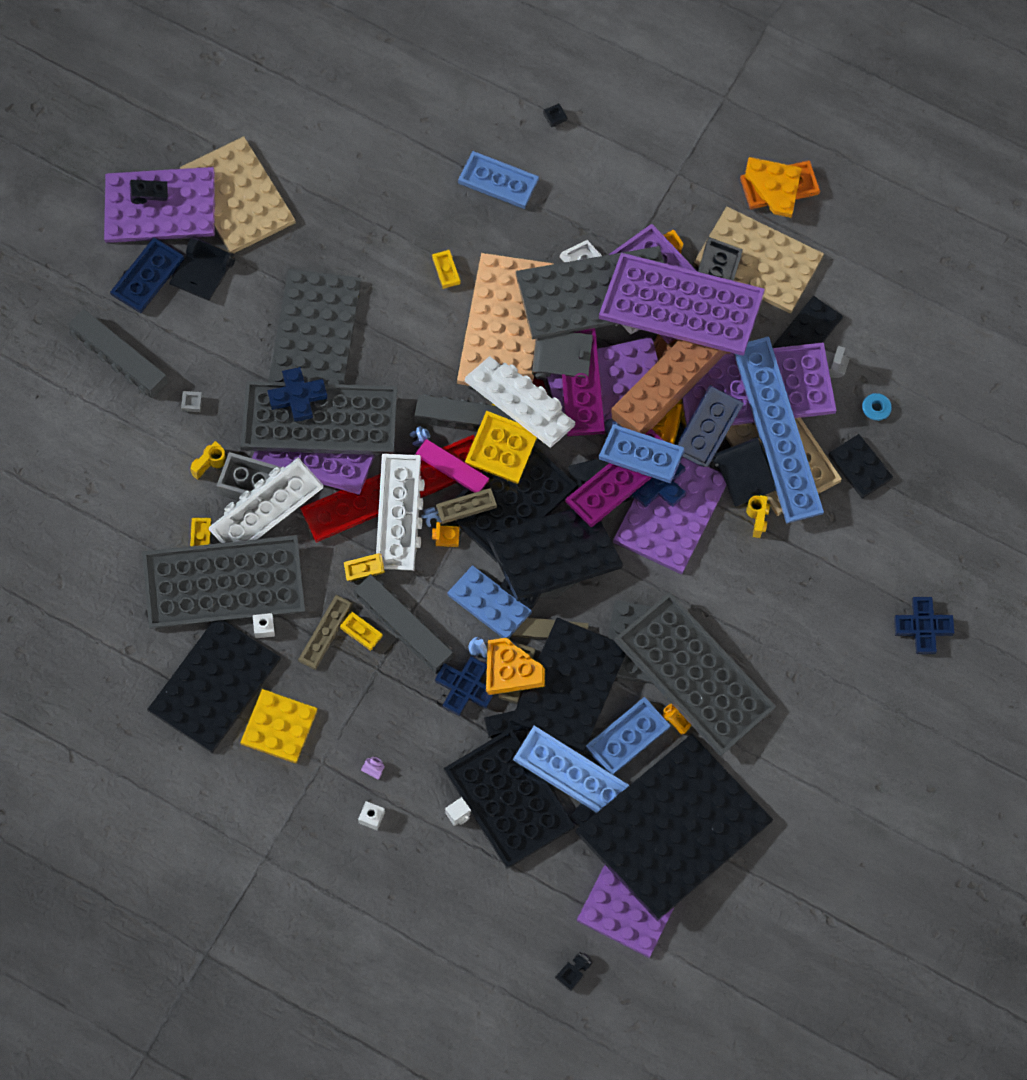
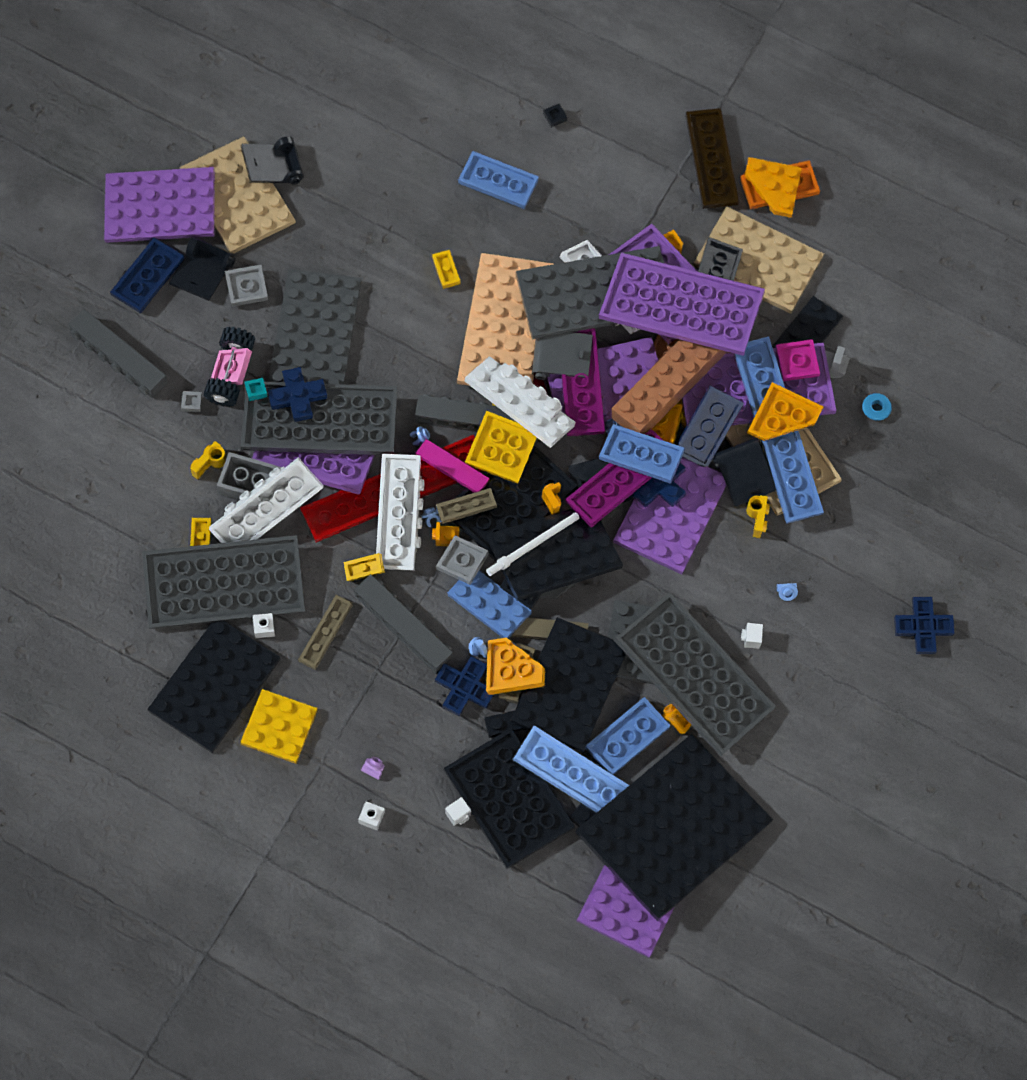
(146, 190): black plate -> none
(230, 366): none -> plate
(246, 285): none -> light grey plate
(255, 389): none -> teal plate
(273, 162): none -> black door
(361, 631): yellow plate -> none
(462, 560): none -> light grey plate
(505, 561): none -> white bar
(551, 500): none -> light orange bracket
(570, 975): black plate -> none
(712, 158): none -> dark brown plate
(752, 635): none -> white plate
(783, 413): none -> light orange plate
(787, 591): none -> light blue plate
(797, 360): none -> dark pink plate
(860, 466): black plate -> none

